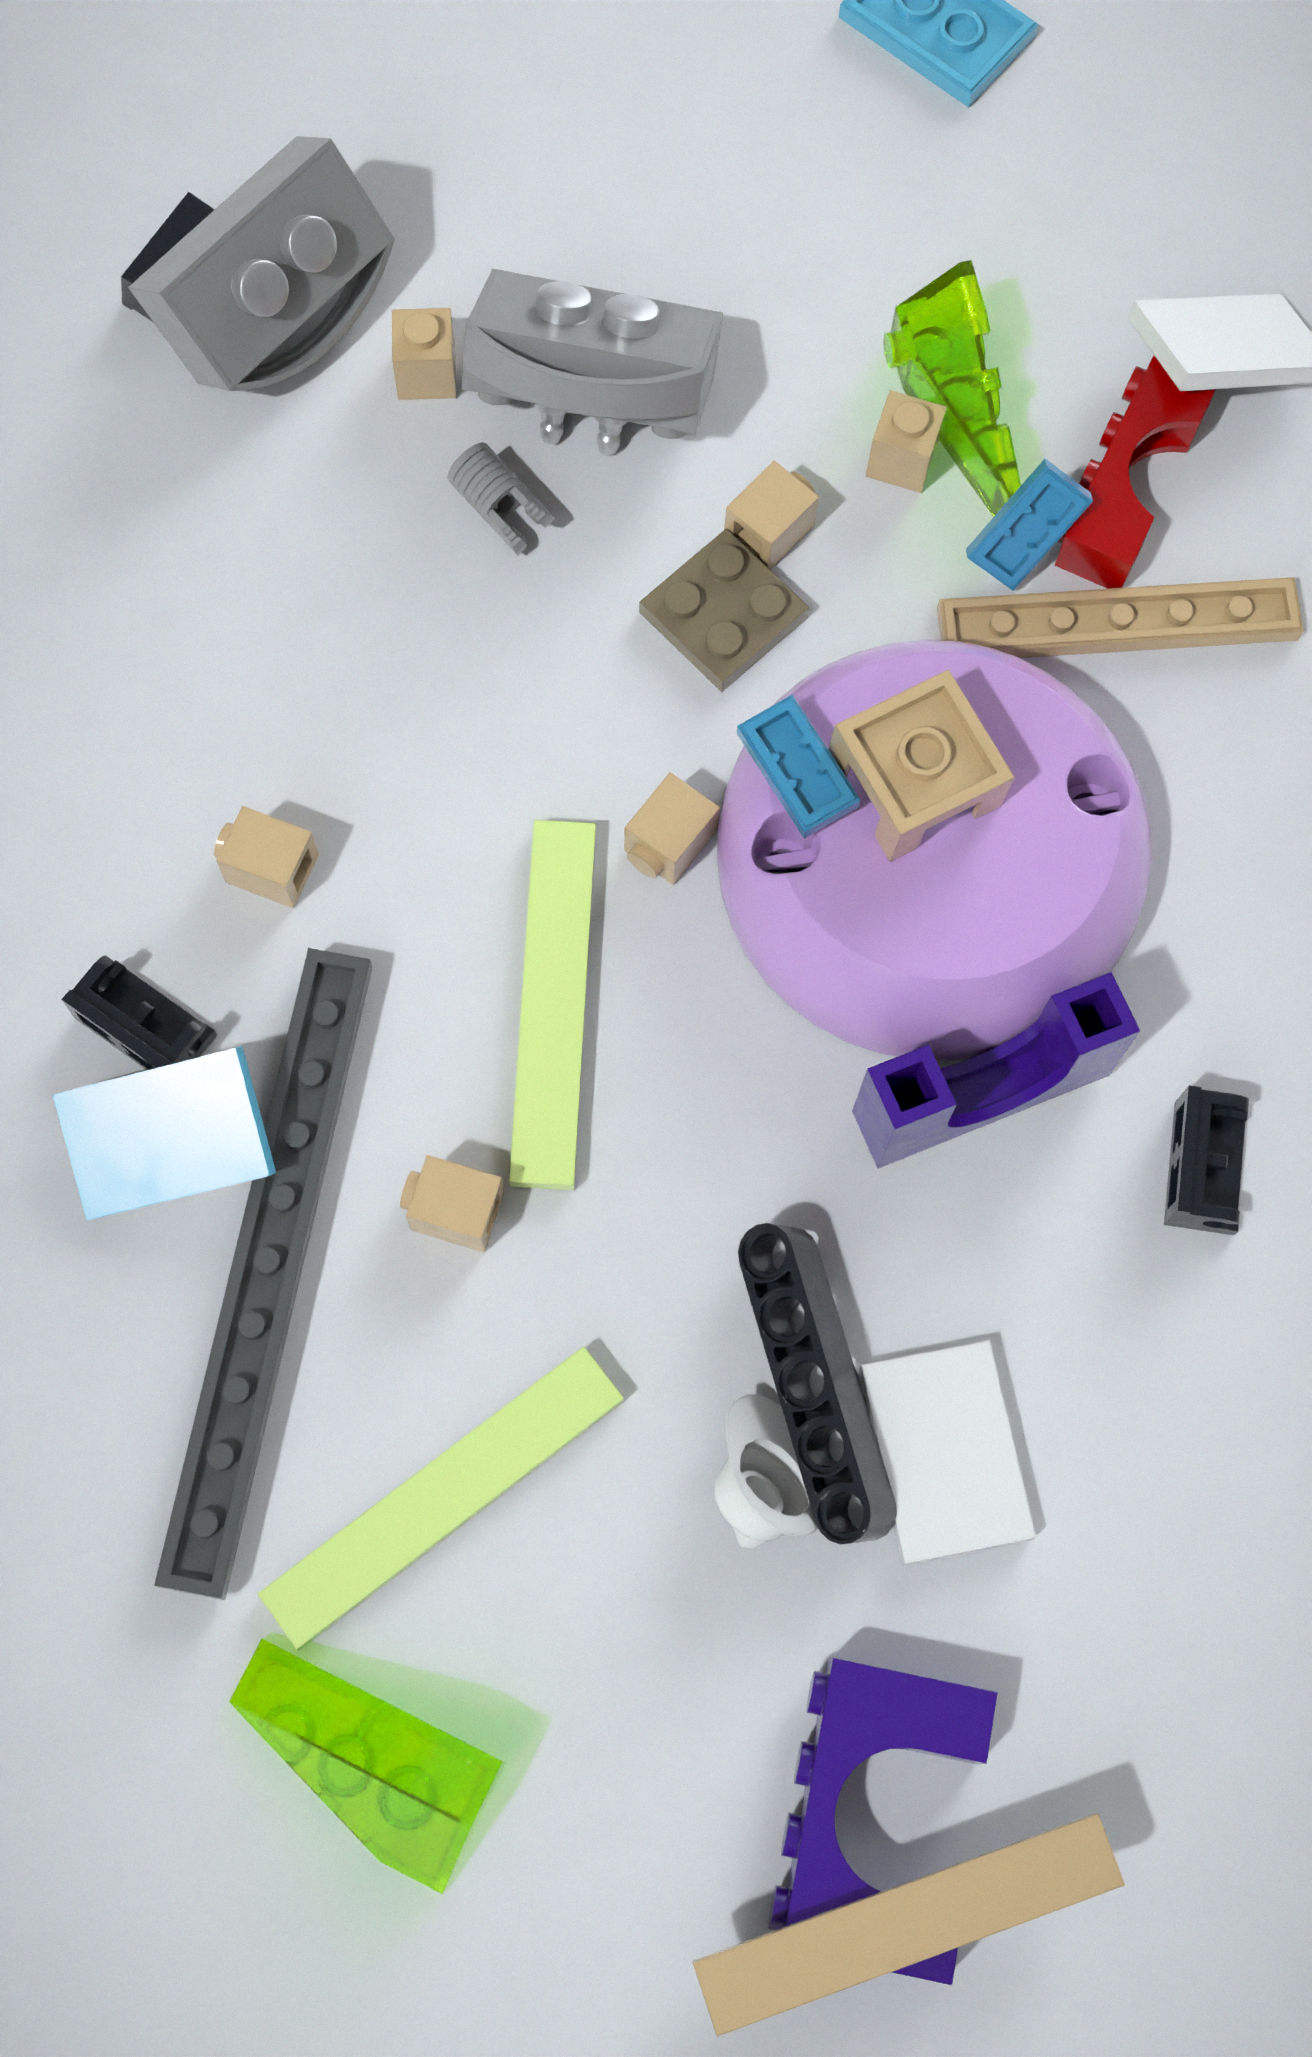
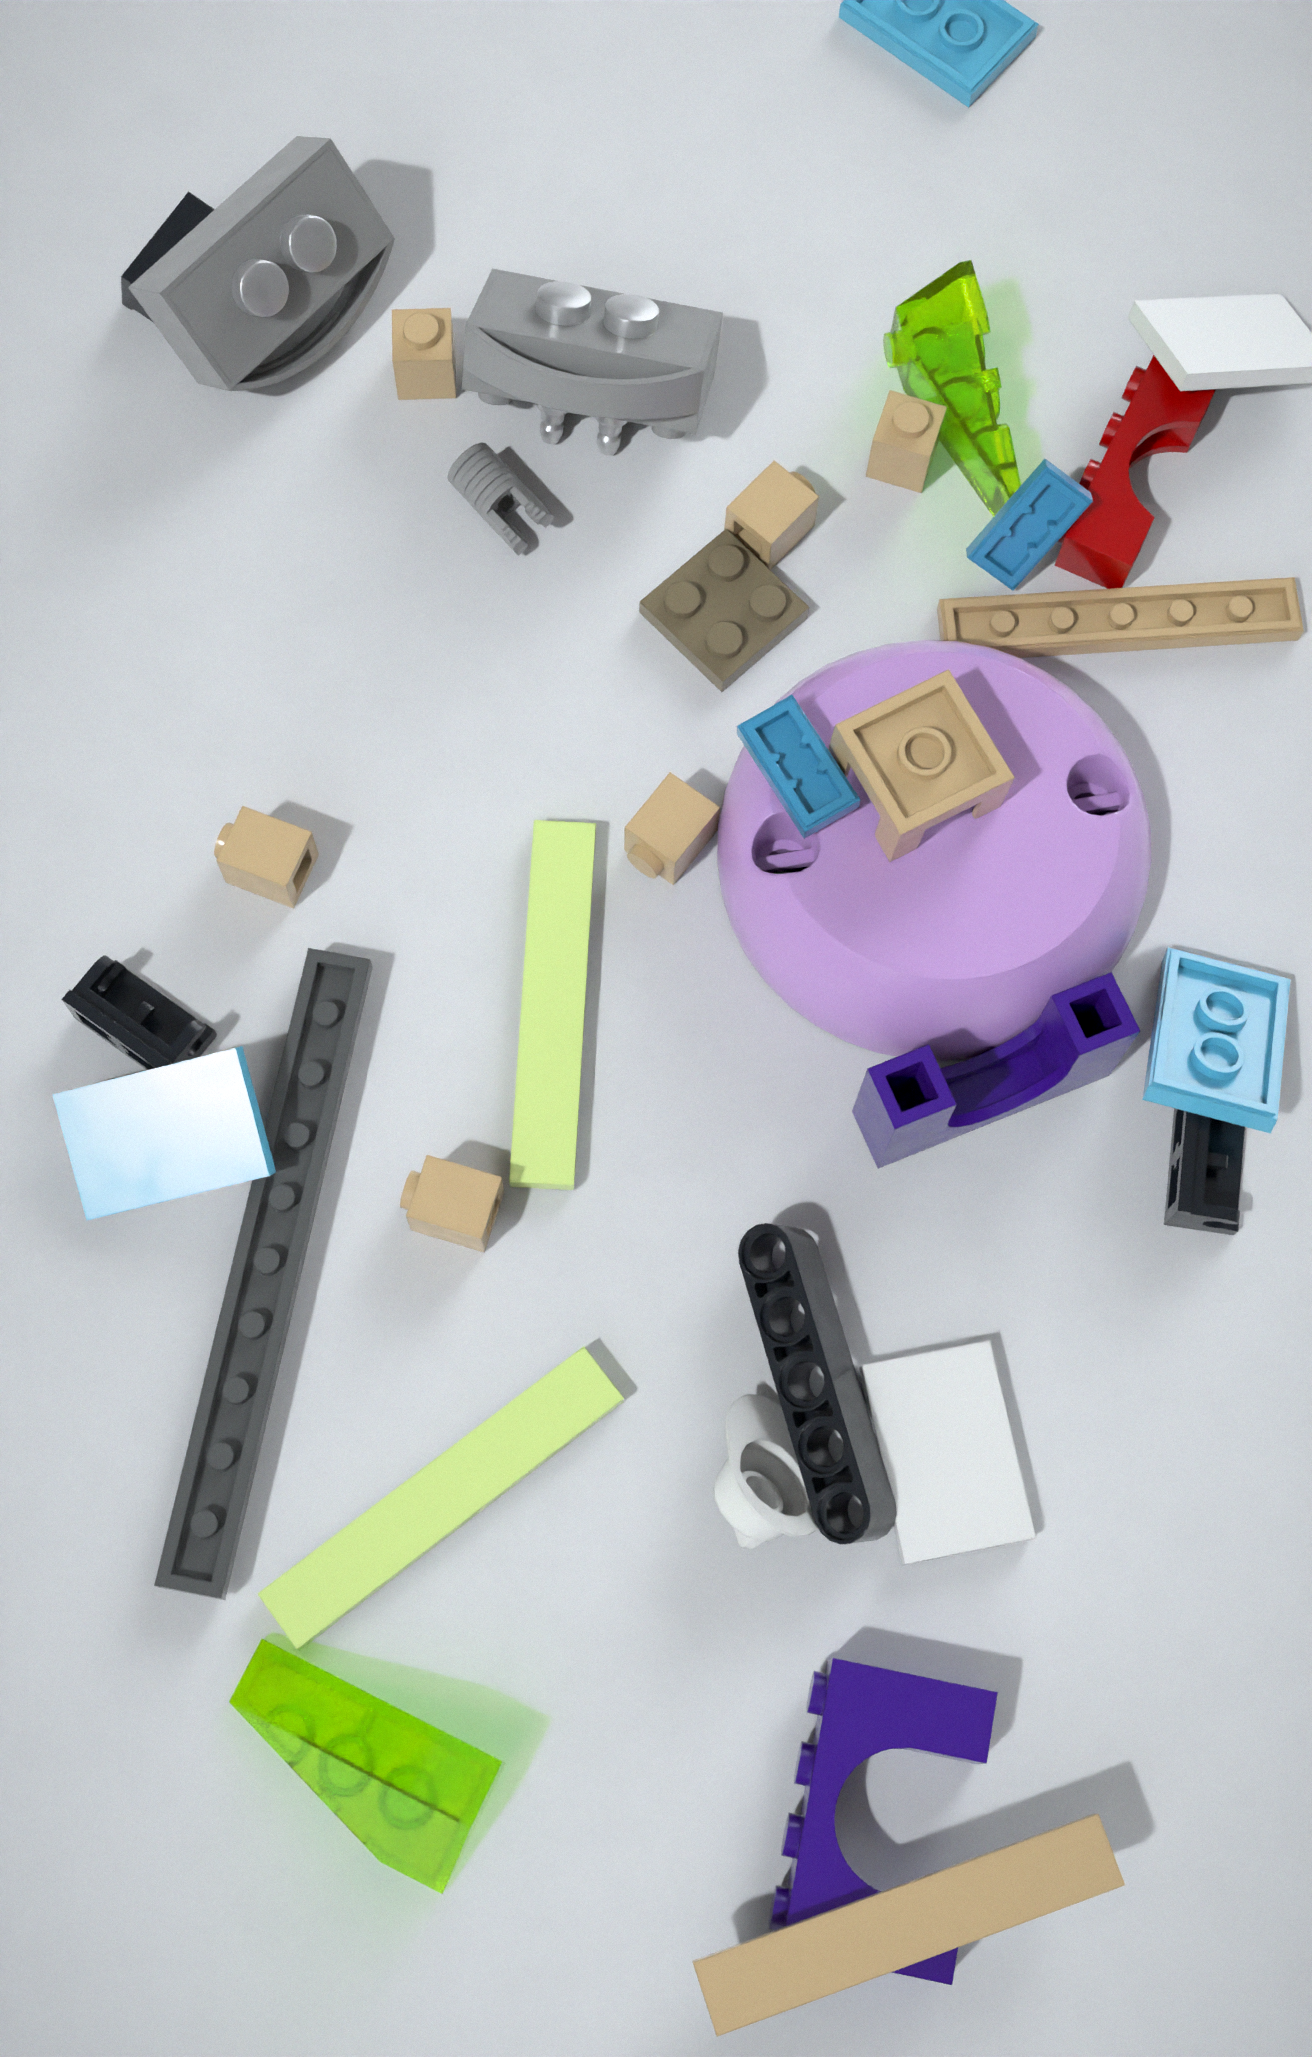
(1218, 1040): none -> medium azure tile

